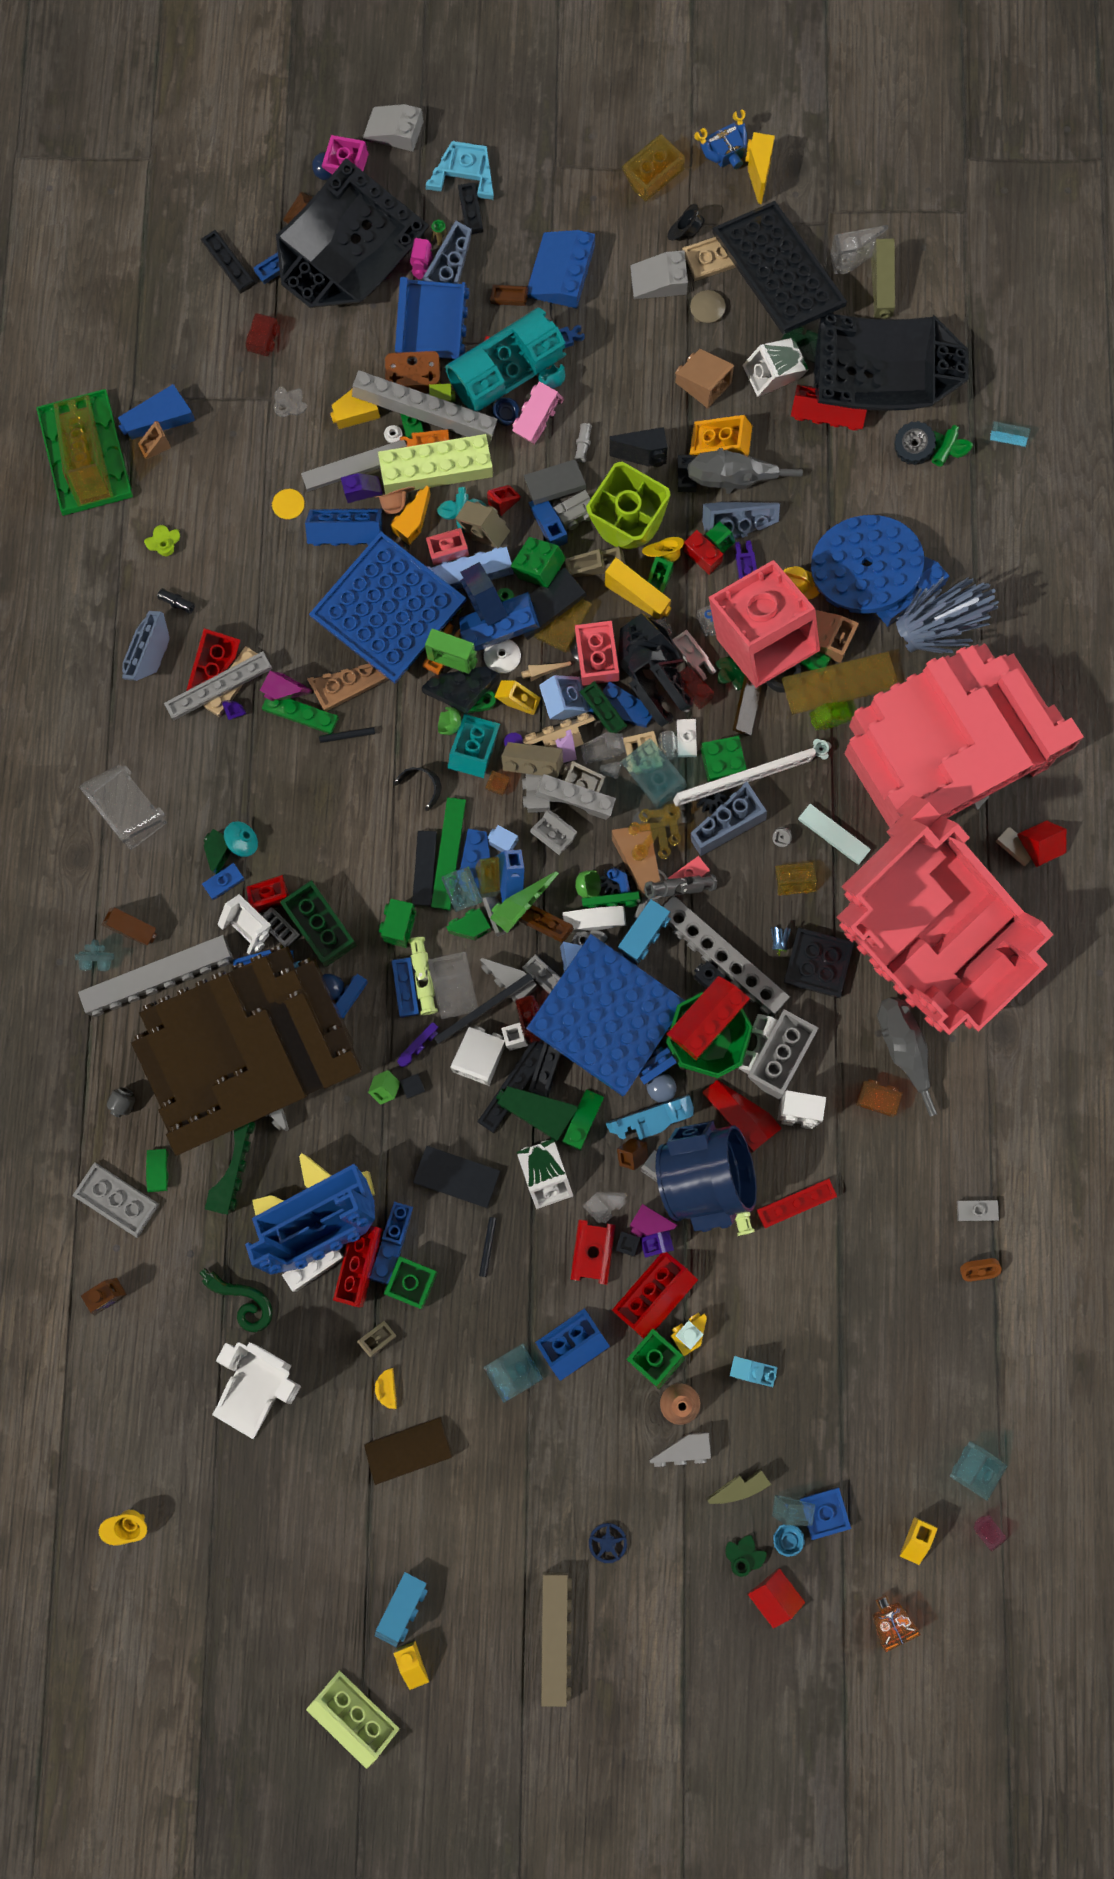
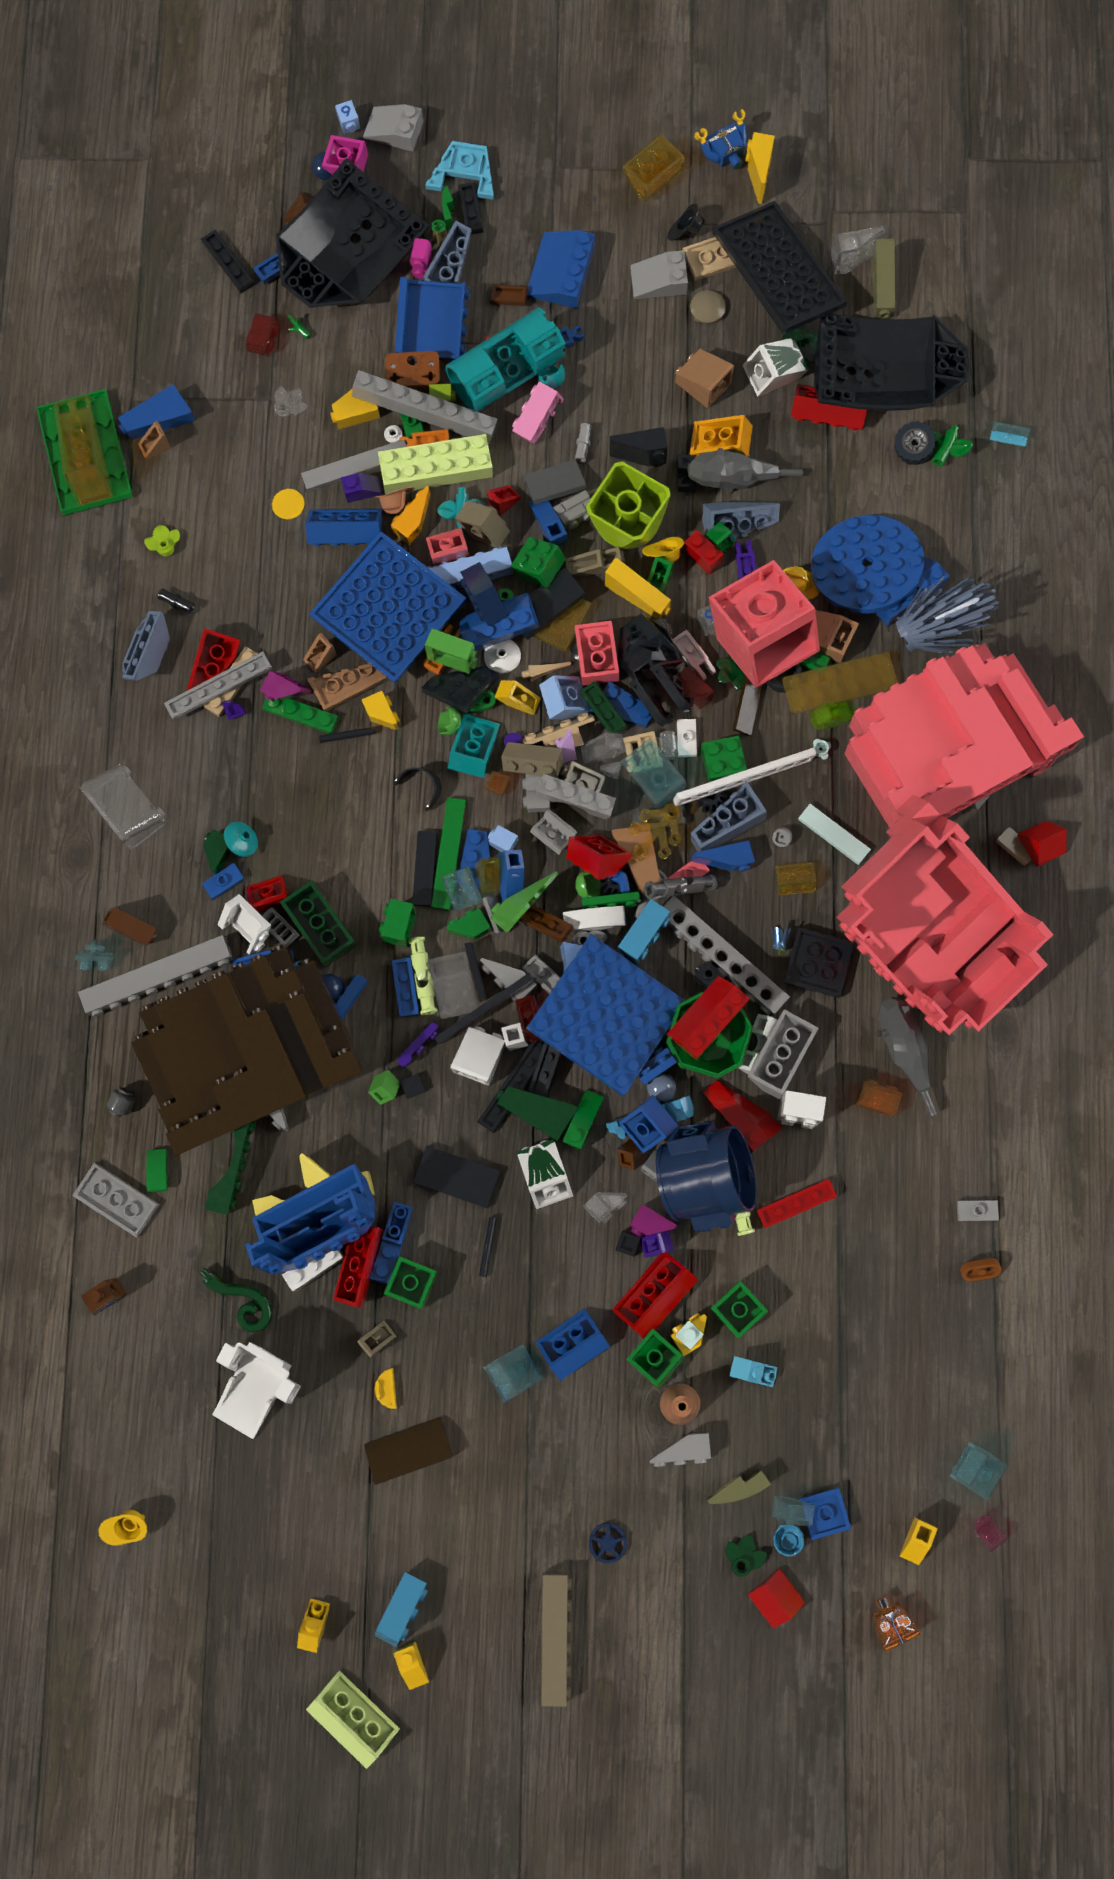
(298, 327): none -> green bar
(313, 1625): none -> yellow slope
(320, 653): none -> medium nougat slope
(347, 117): none -> light blue brick
(379, 710): none -> yellow slope
(447, 207): none -> green slope
(475, 971): none -> black tile
(506, 411): dark blue hair -> none
(583, 1264): red piece -> none
(597, 855): none -> red slope
(648, 1124): none -> blue slope
(728, 857): none -> blue slope
(738, 1309): none -> green brick

